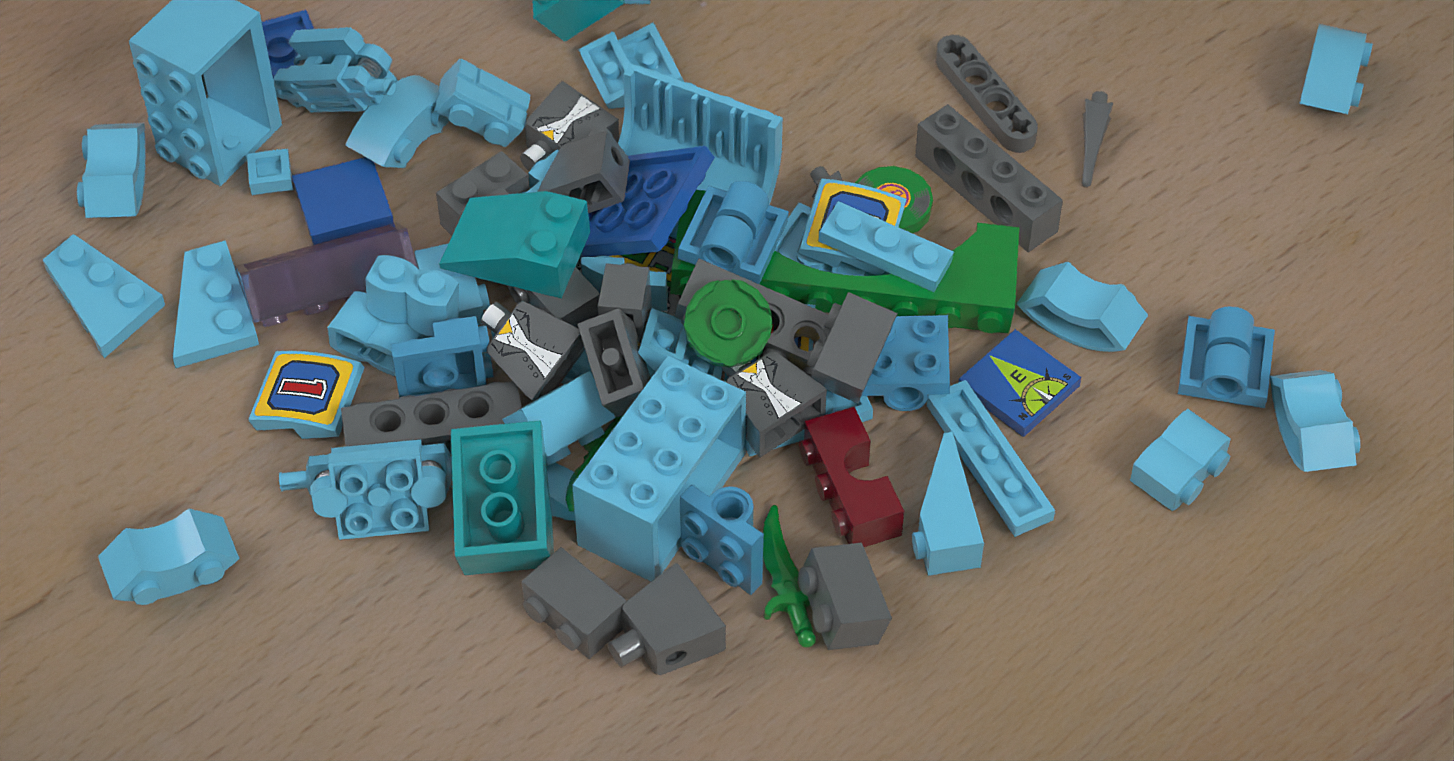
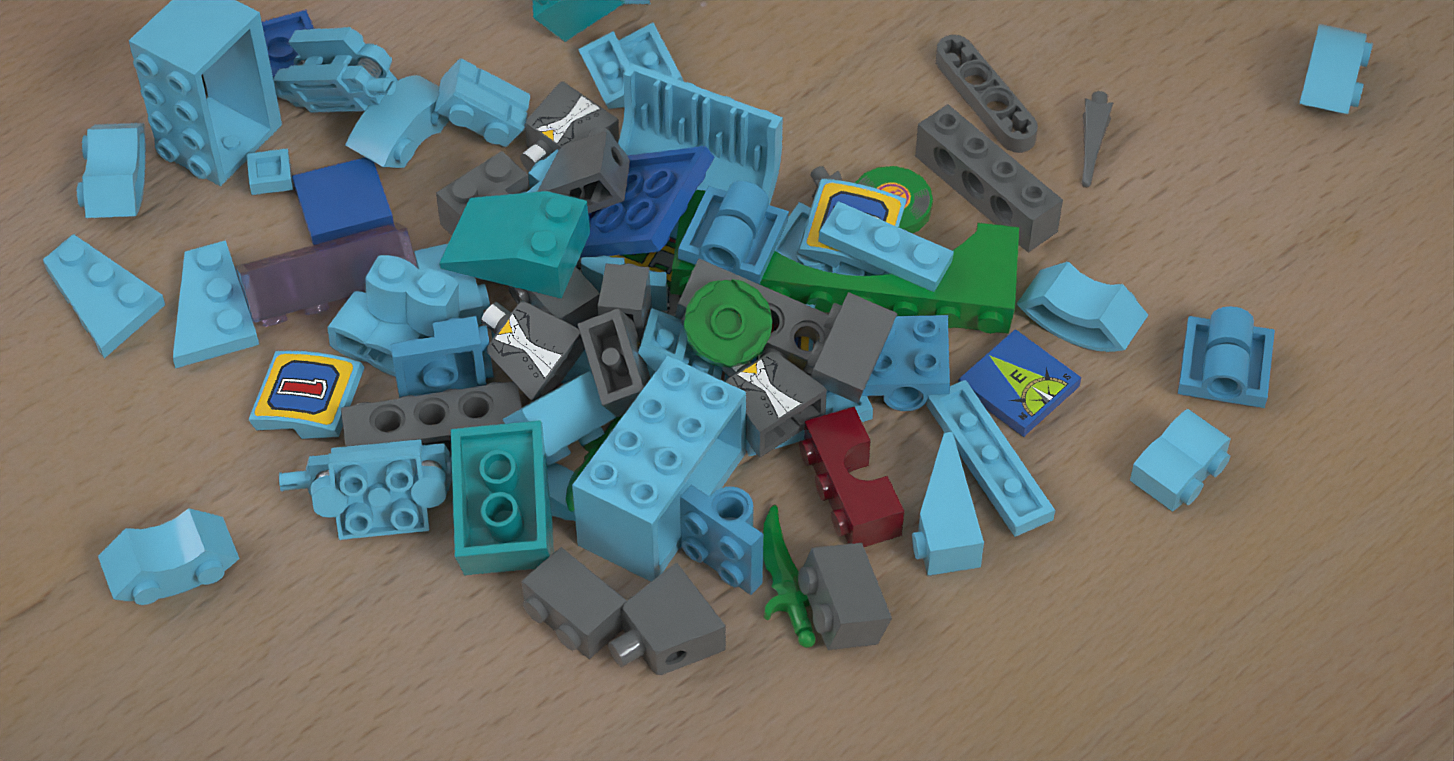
(1314, 421): medium azure brick -> none

